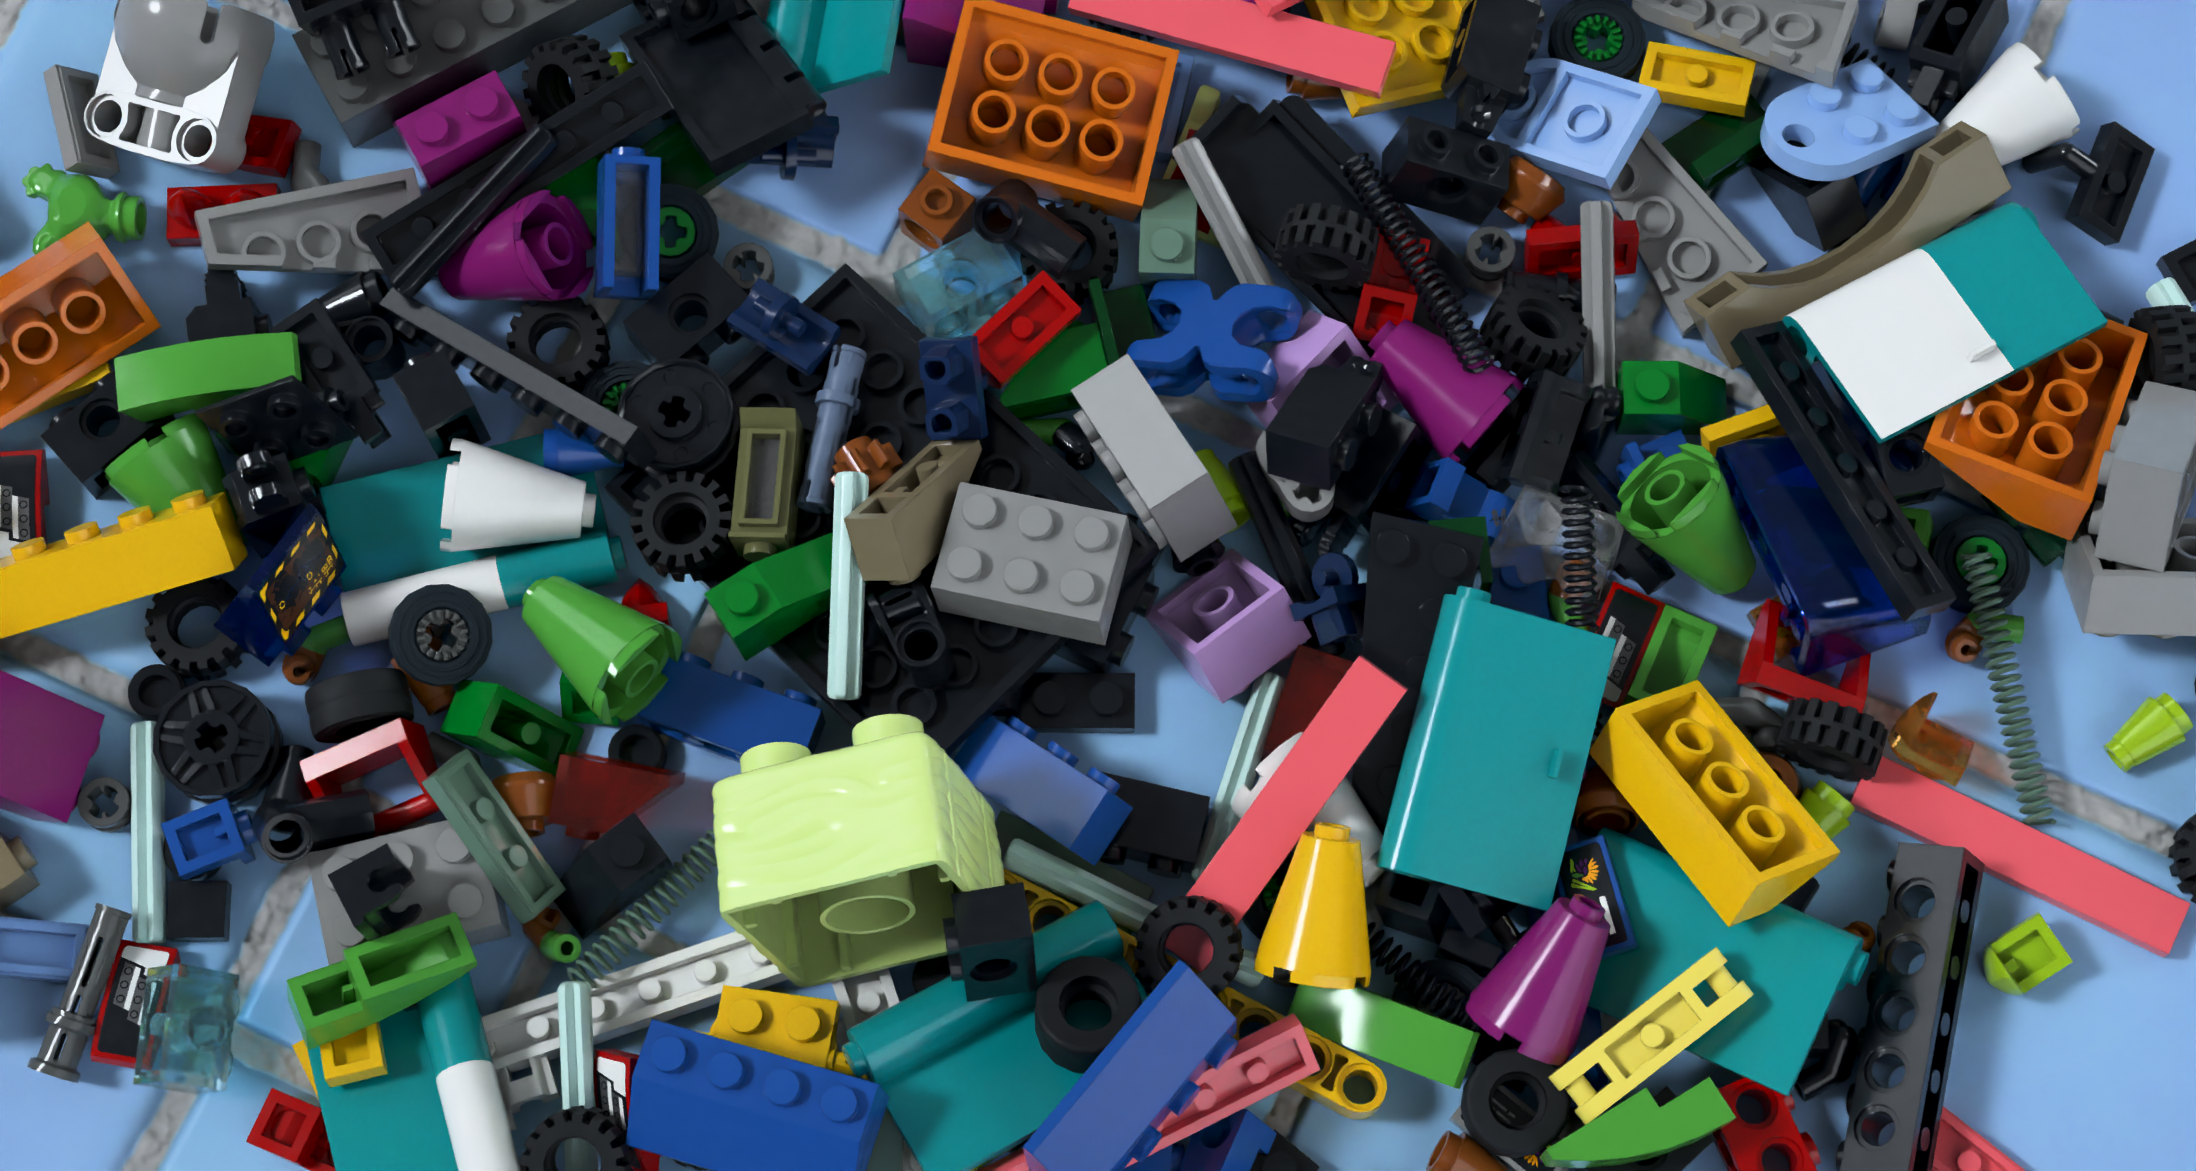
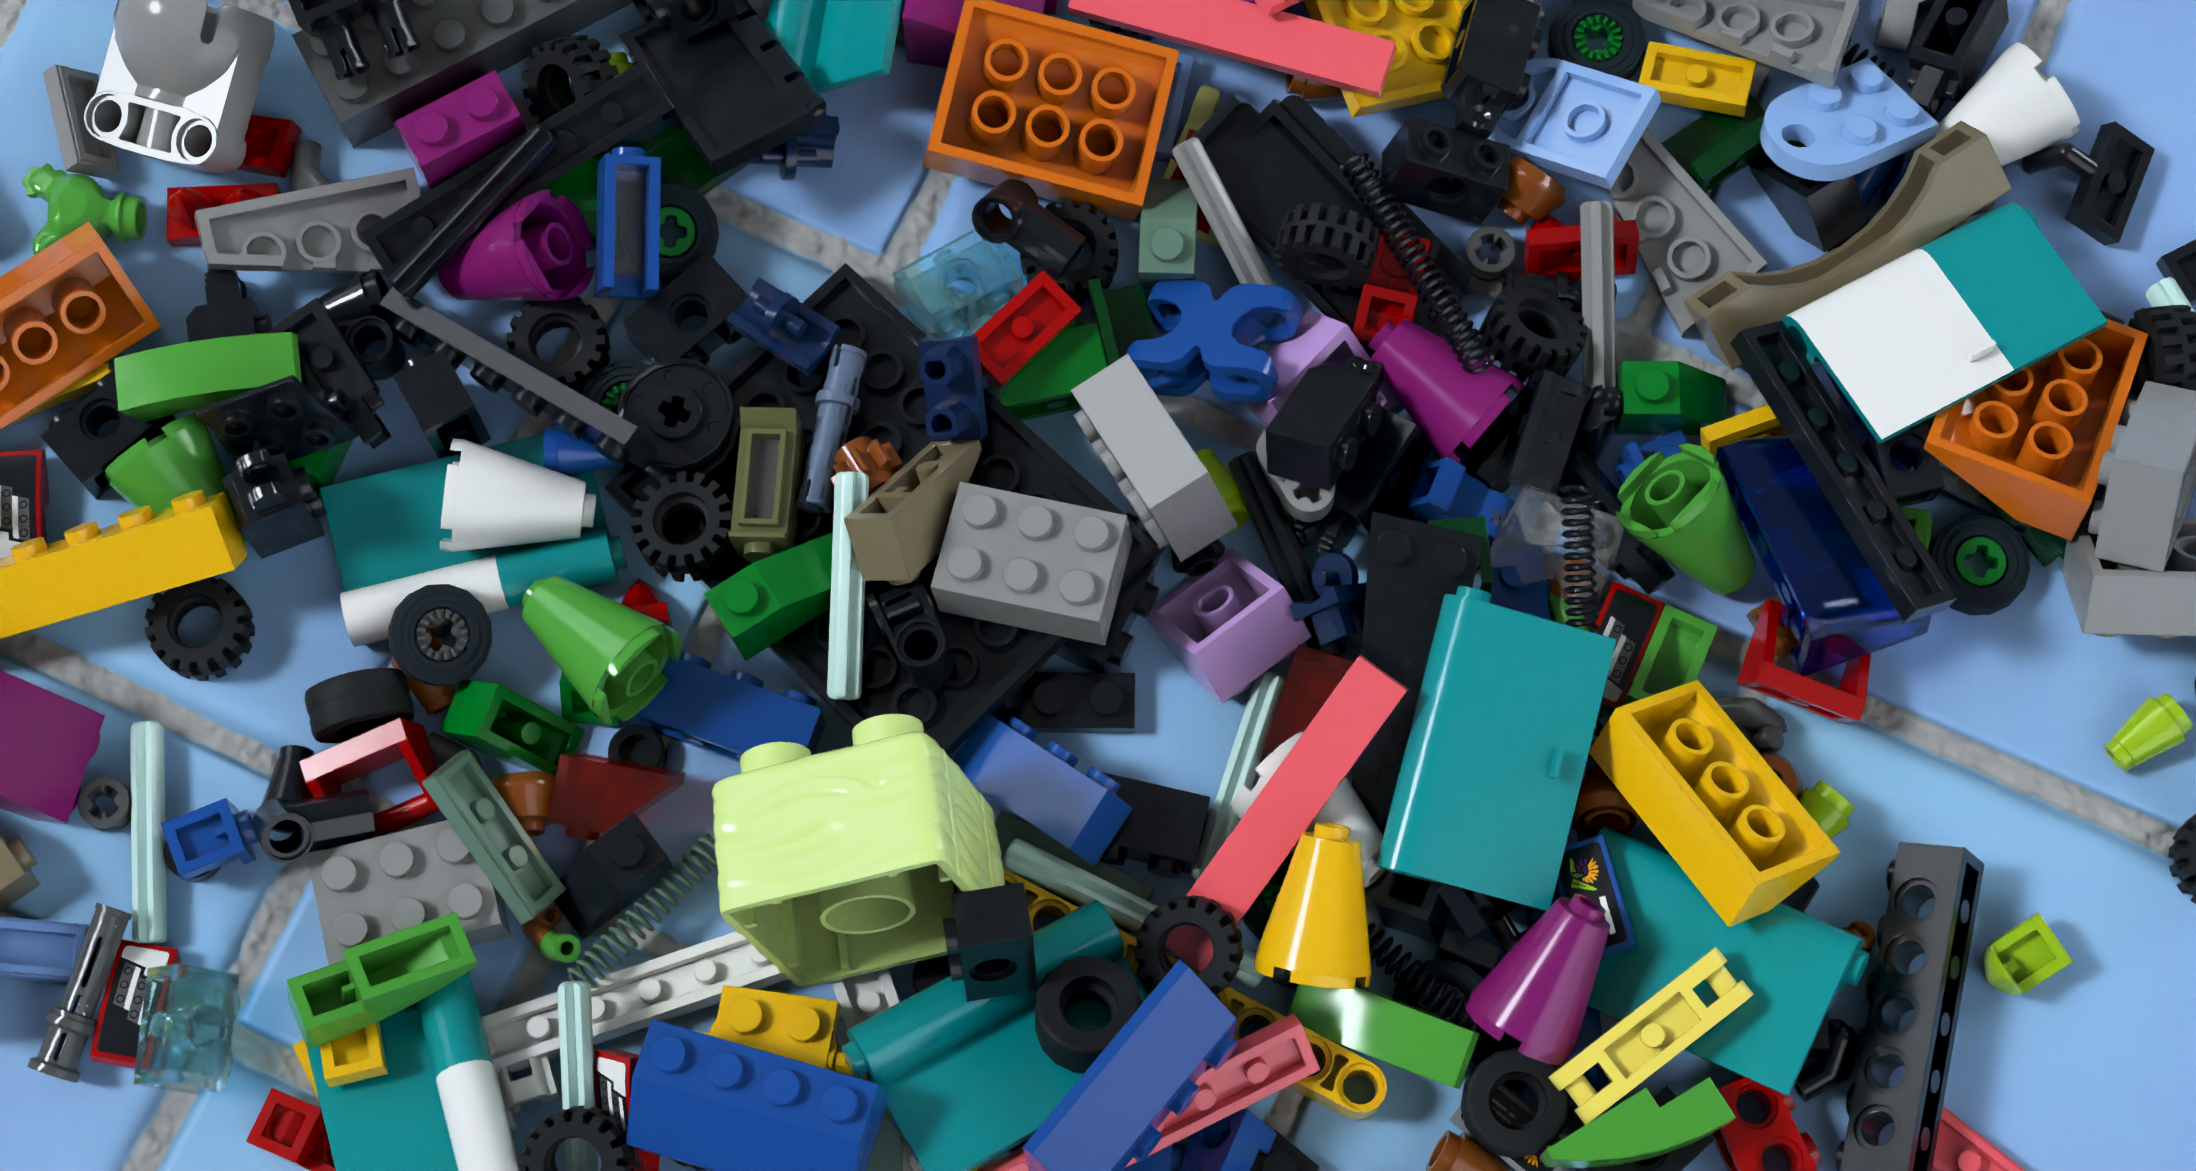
(153, 689): black tile -> none
(191, 723): black wheel -> none
(198, 911): black tile -> none
(286, 590): slope -> none
(308, 659): arm -> none
(369, 888): black hinge -> none
(744, 252): dark grey bush -> none
(936, 212): dark orange brick -> none
(1066, 437): black arm -> none
(1832, 739): black tyre -> none
(1929, 746): clear orange plate -> none
(1963, 642): dark orange arm -> none
(2007, 690): sand green piece -> none
(2023, 856): coral tile -> none

